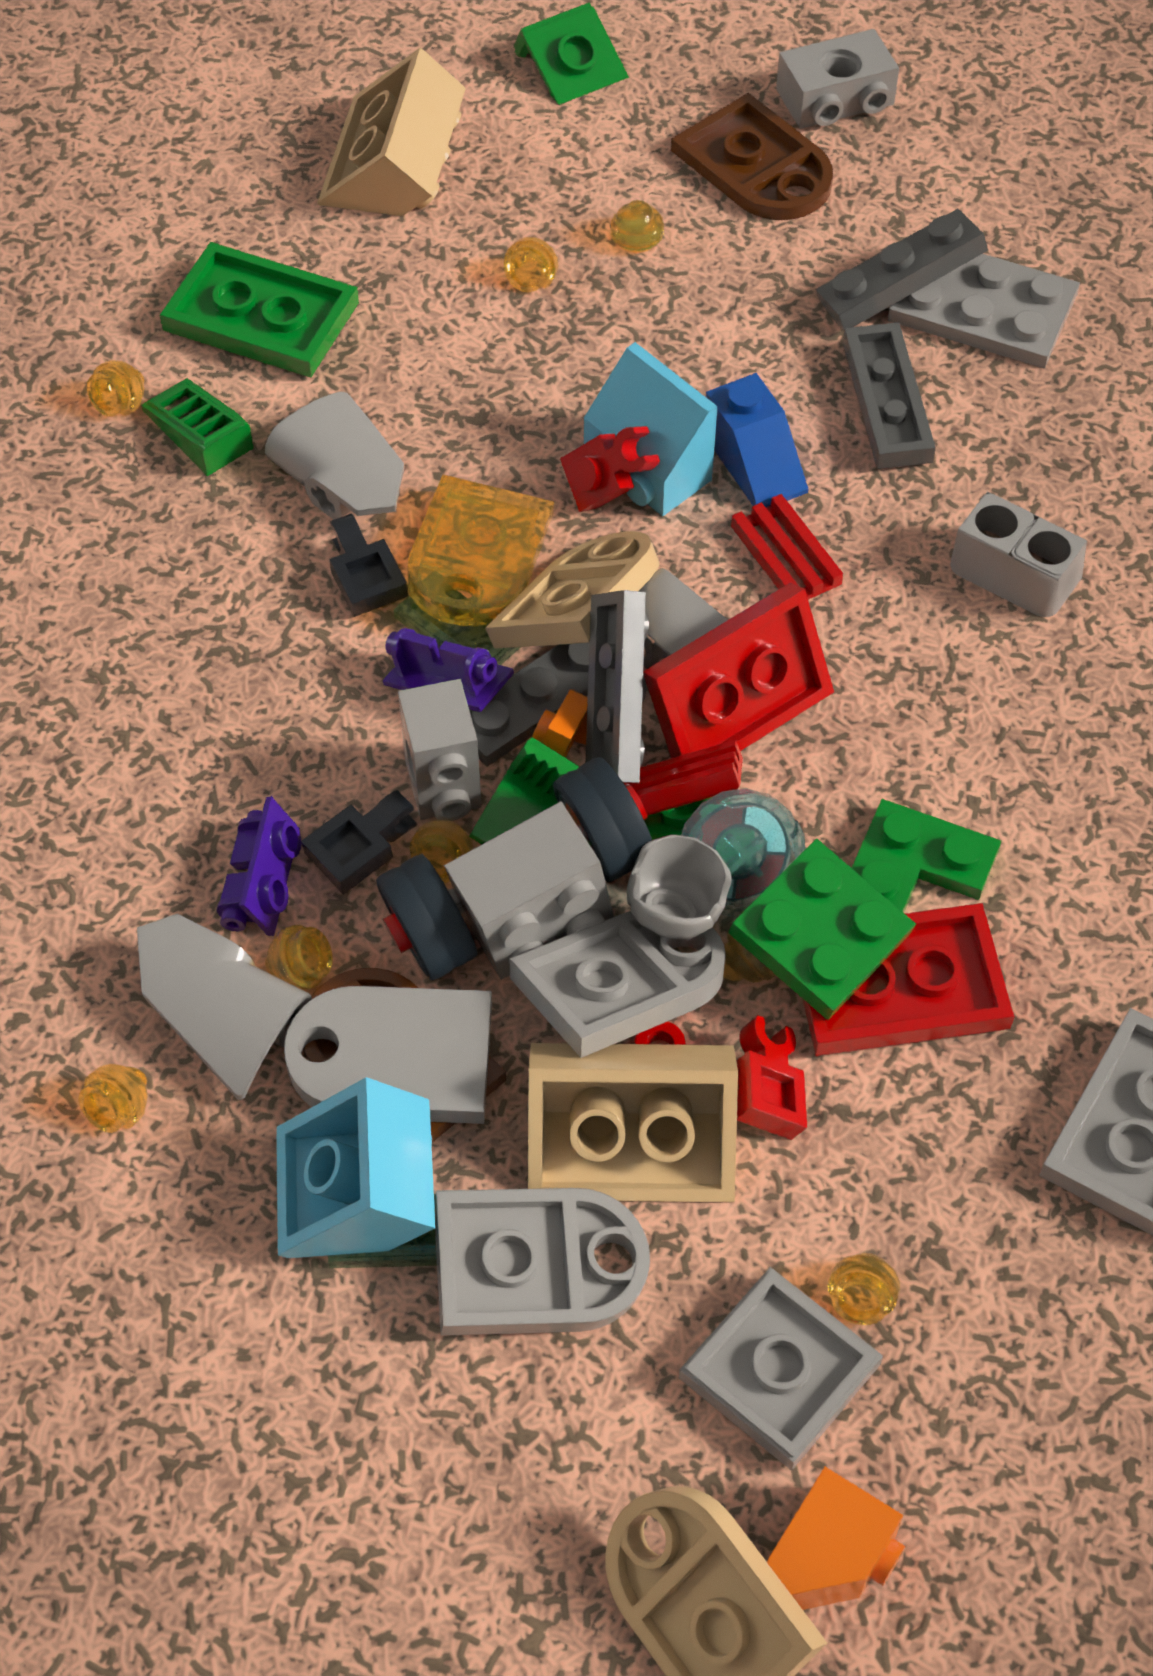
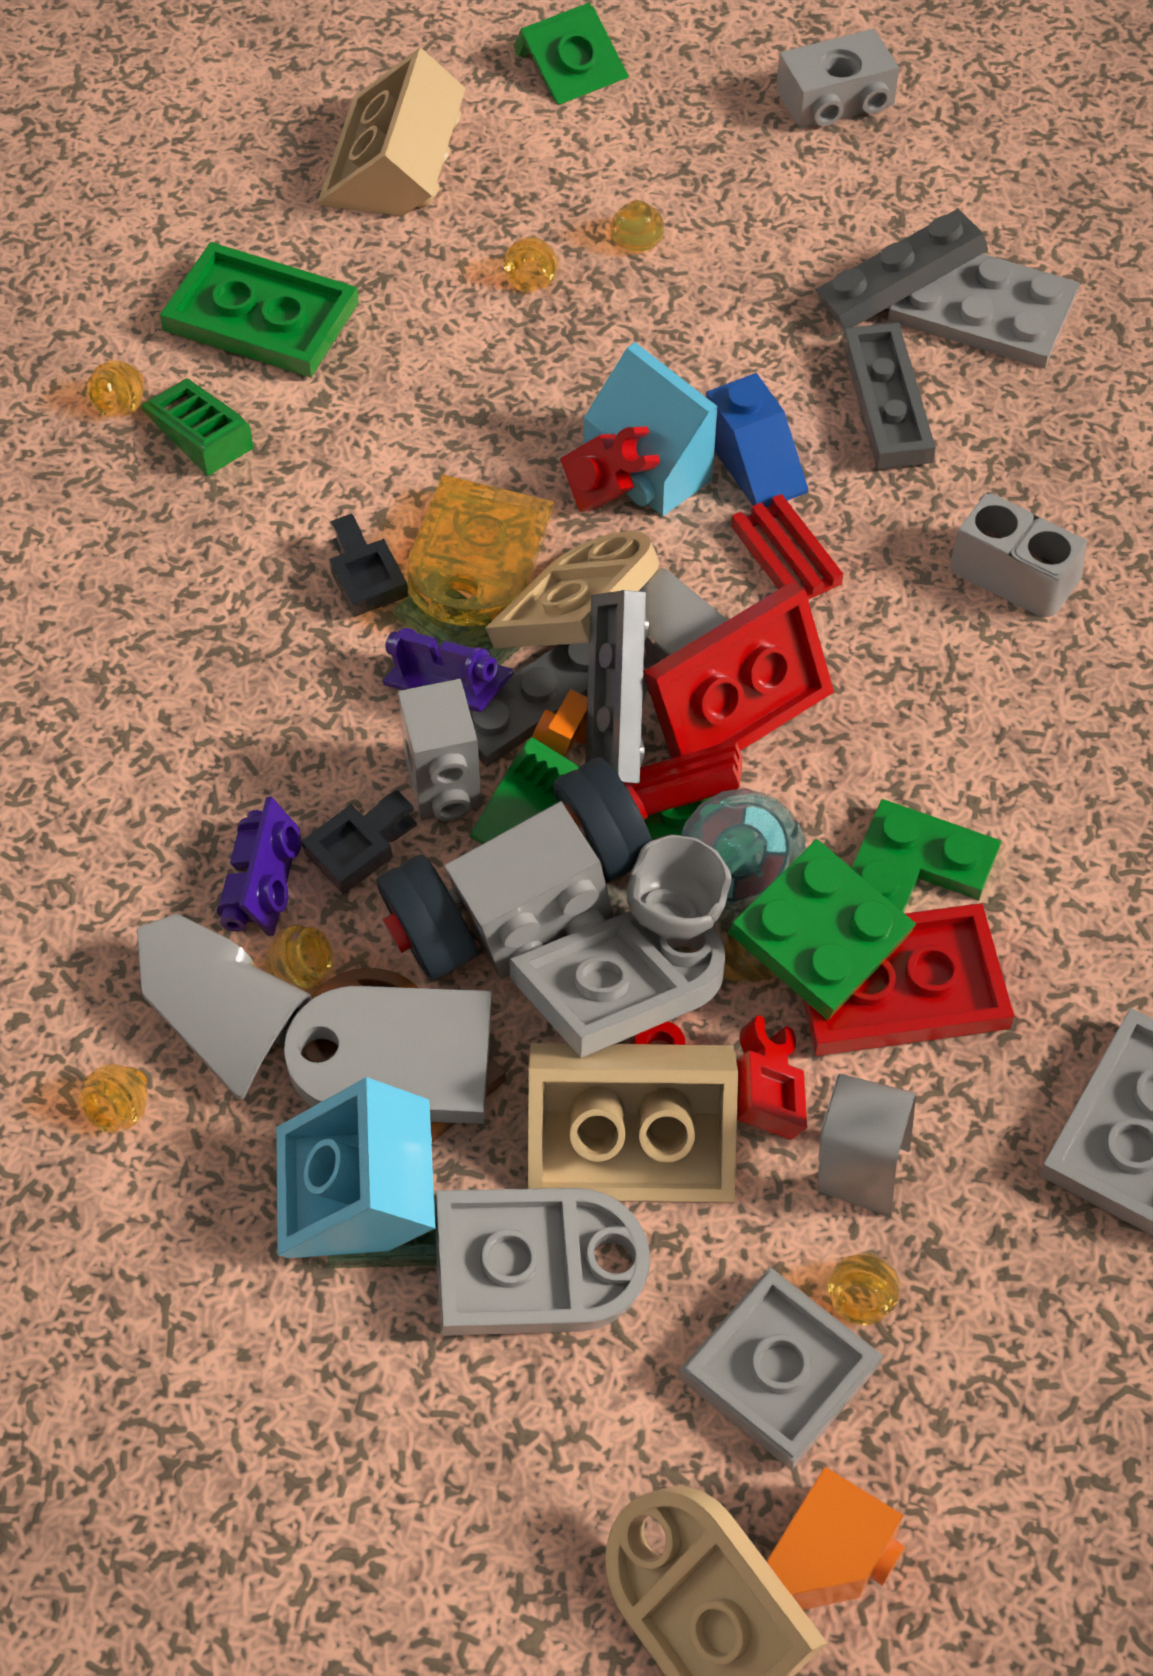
(338, 457): light grey panel -> none
(440, 843): clear yellow plate -> none
(755, 158): reddish brown tile -> none
(863, 1142): none -> light grey piece

